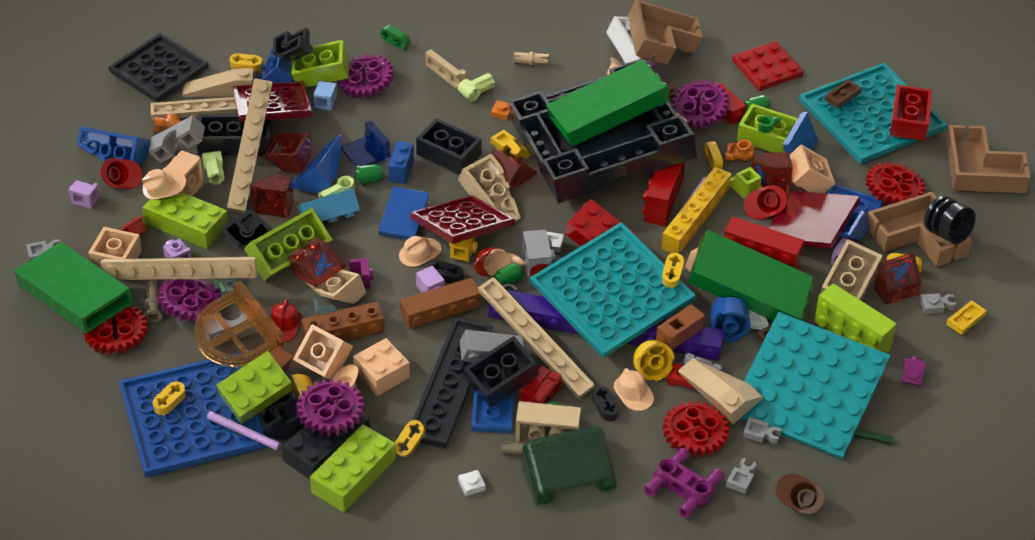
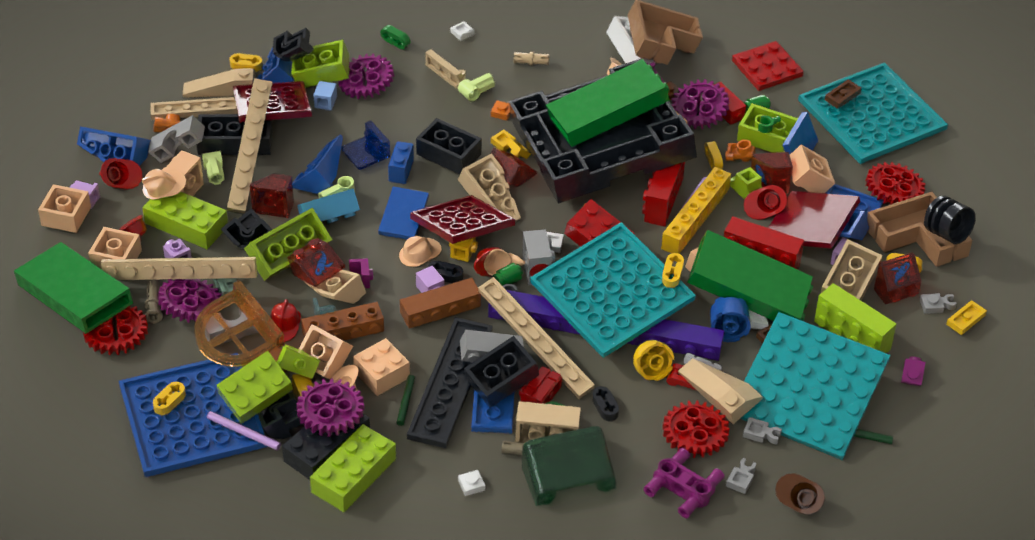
(39, 247): light grey plate -> none
(64, 208): none -> light nougat brick
(158, 67): black plate -> none
(290, 151): clear red slope -> none
(298, 361): none -> lime brick
(369, 174): green brick -> none
(405, 400): none -> dark green bar
(413, 441): yellow beam -> none
(462, 31): none -> white tile
(634, 390): light nougat piece -> none
(680, 327): dark orange brick -> none
(911, 112): red brick -> none
(983, 170): medium nougat piece -> none

